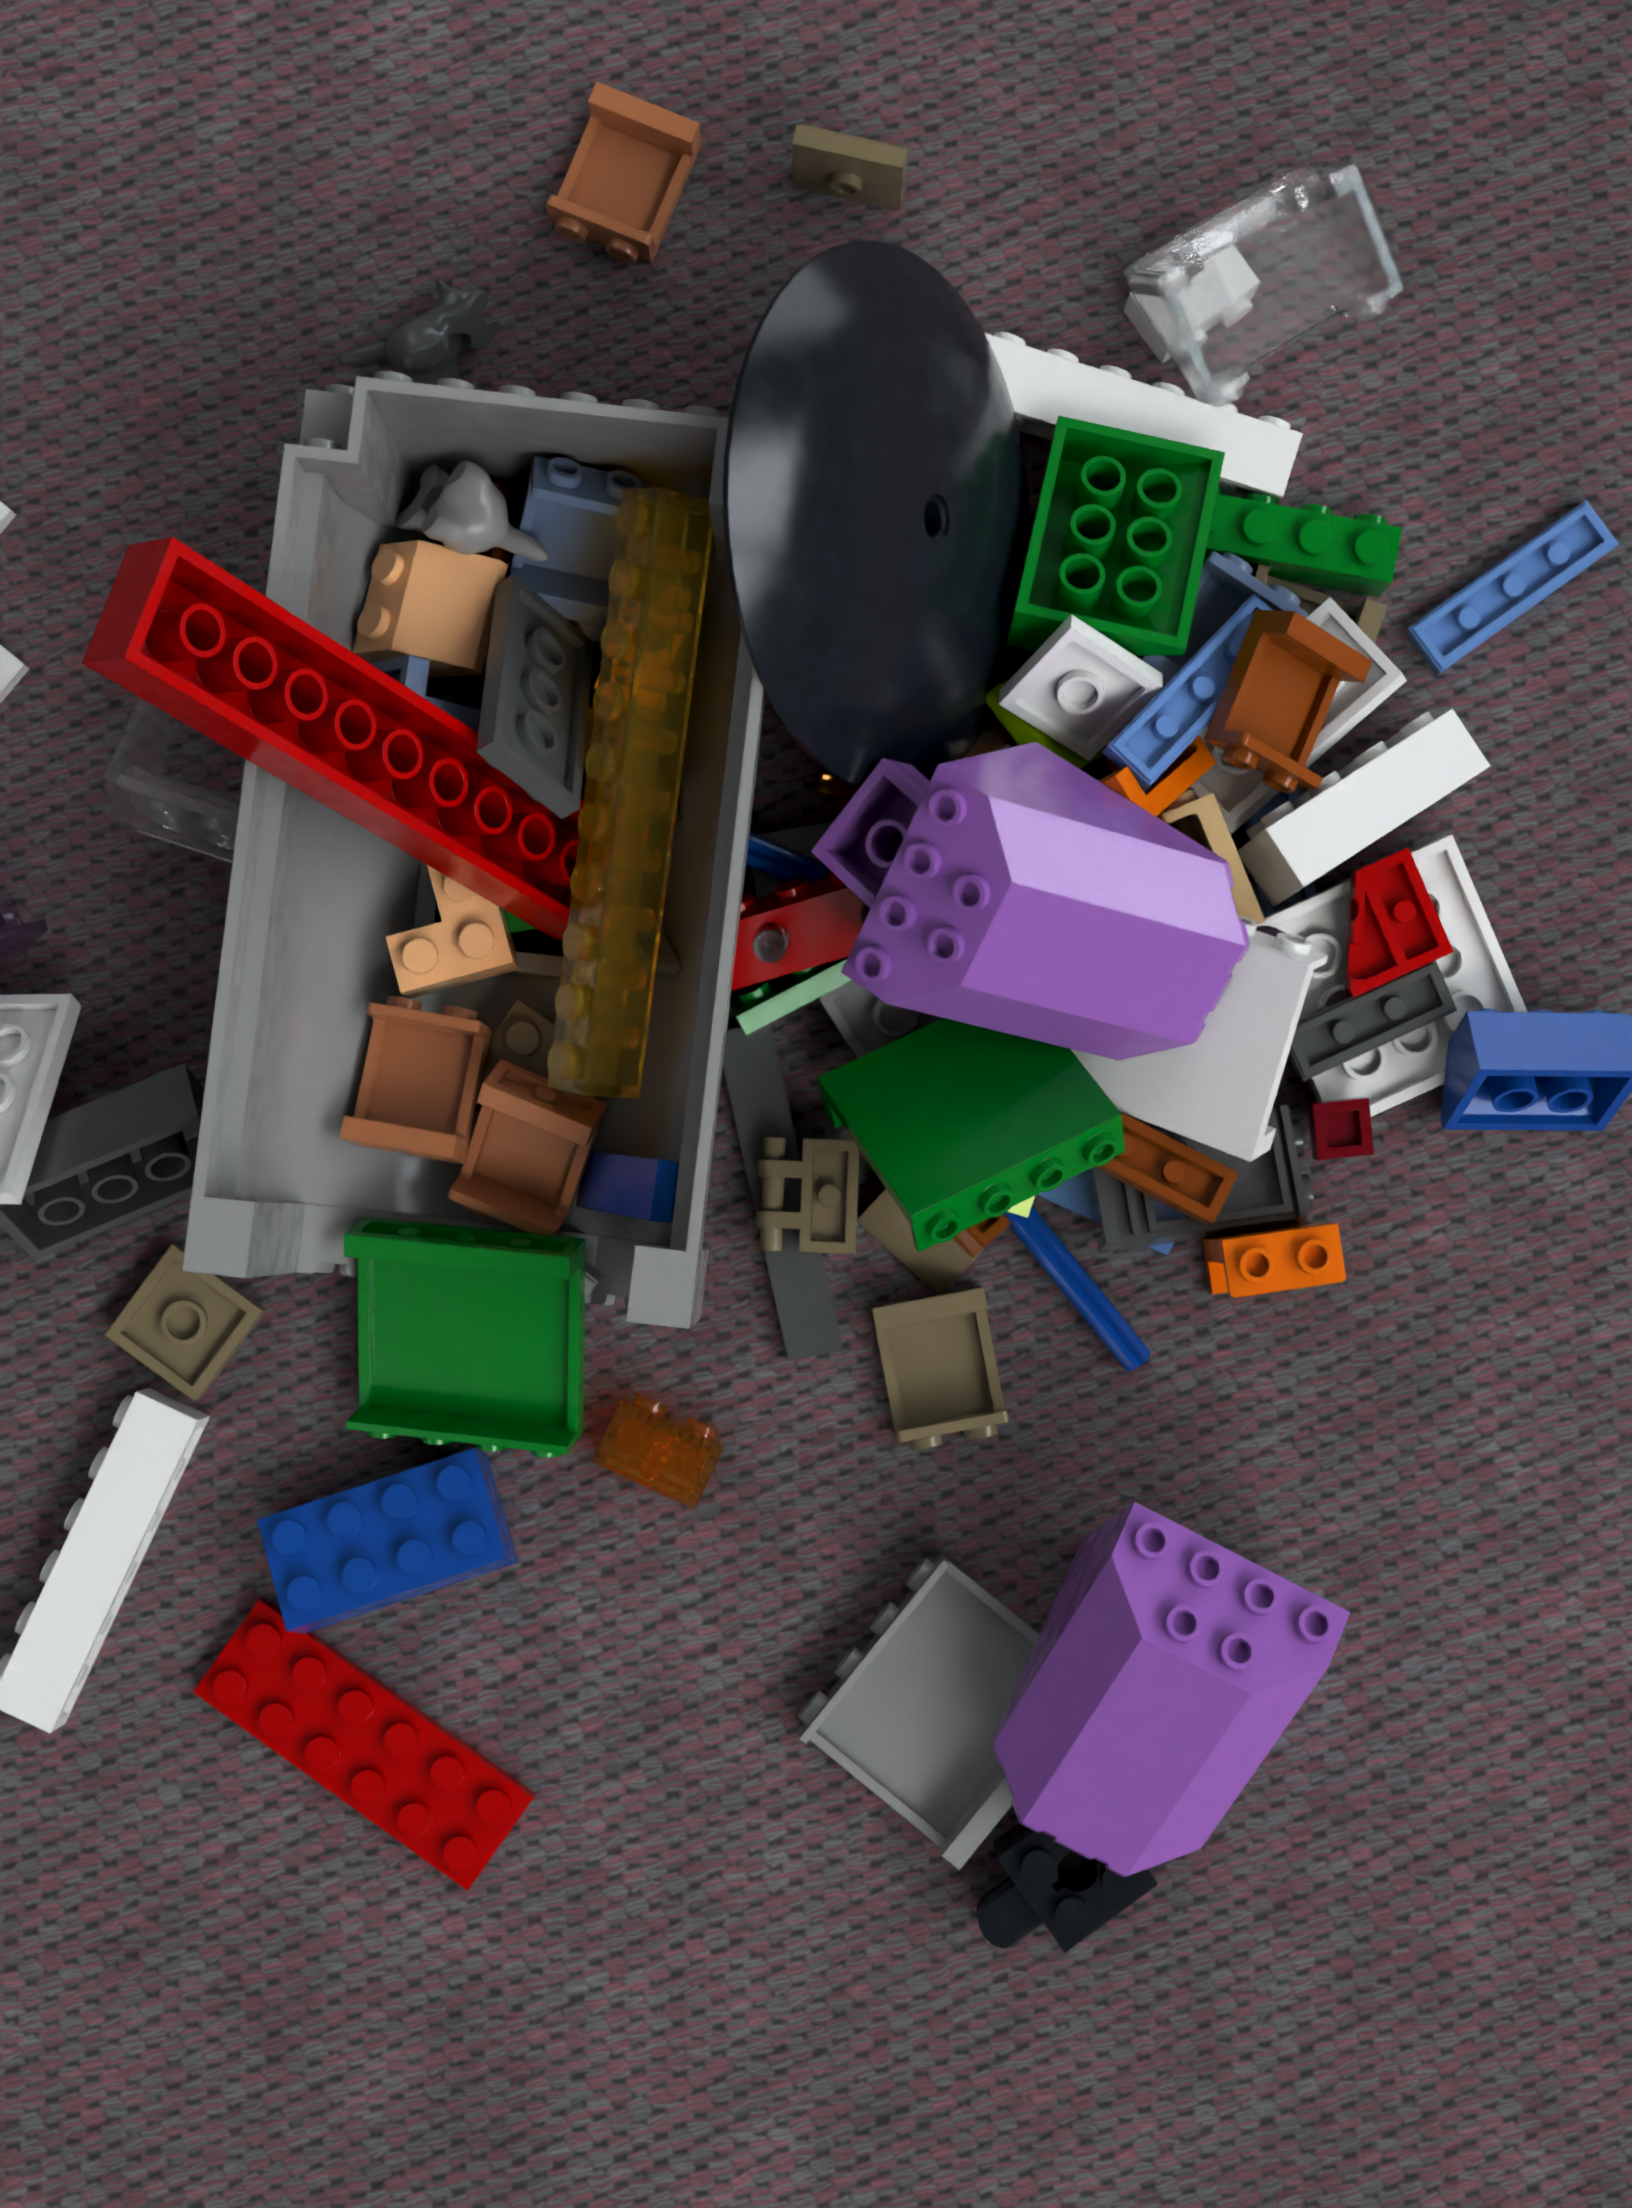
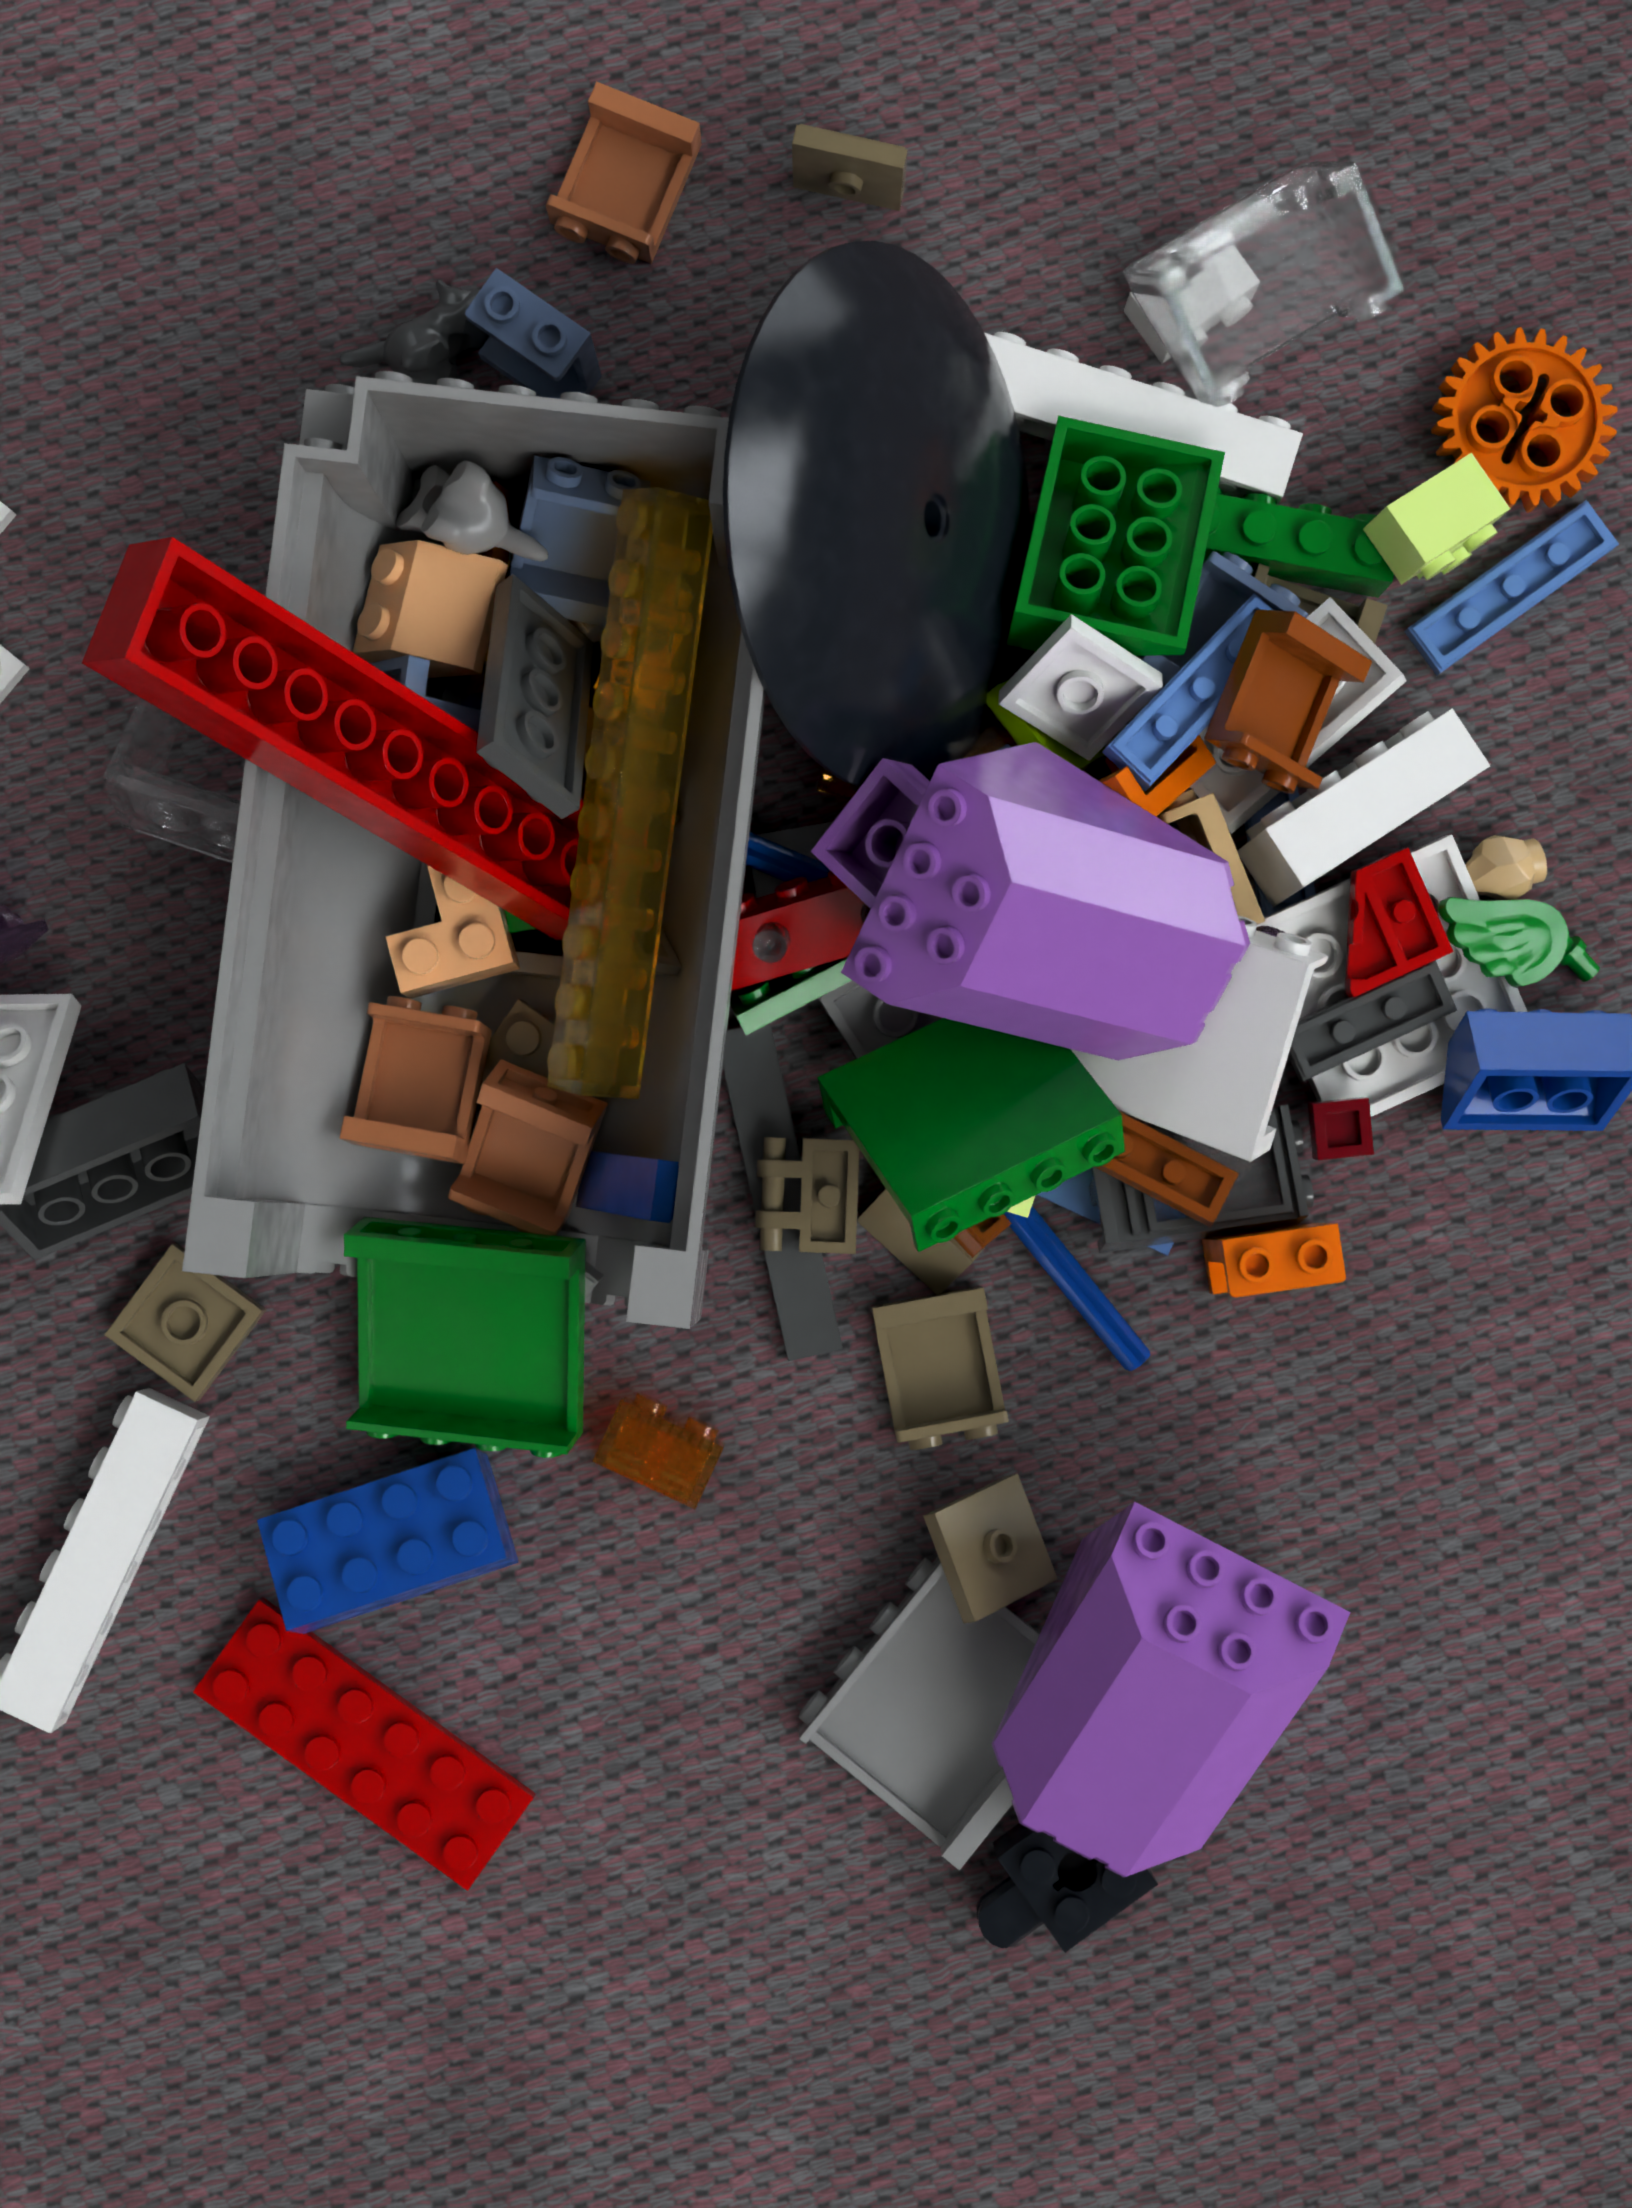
(532, 340): none -> sand blue panel
(990, 1548): none -> dark tan plate
(1438, 522): none -> yellowish green brick
(1506, 867): none -> tan rock
(1515, 939): none -> animal
(1568, 442): none -> orange gear

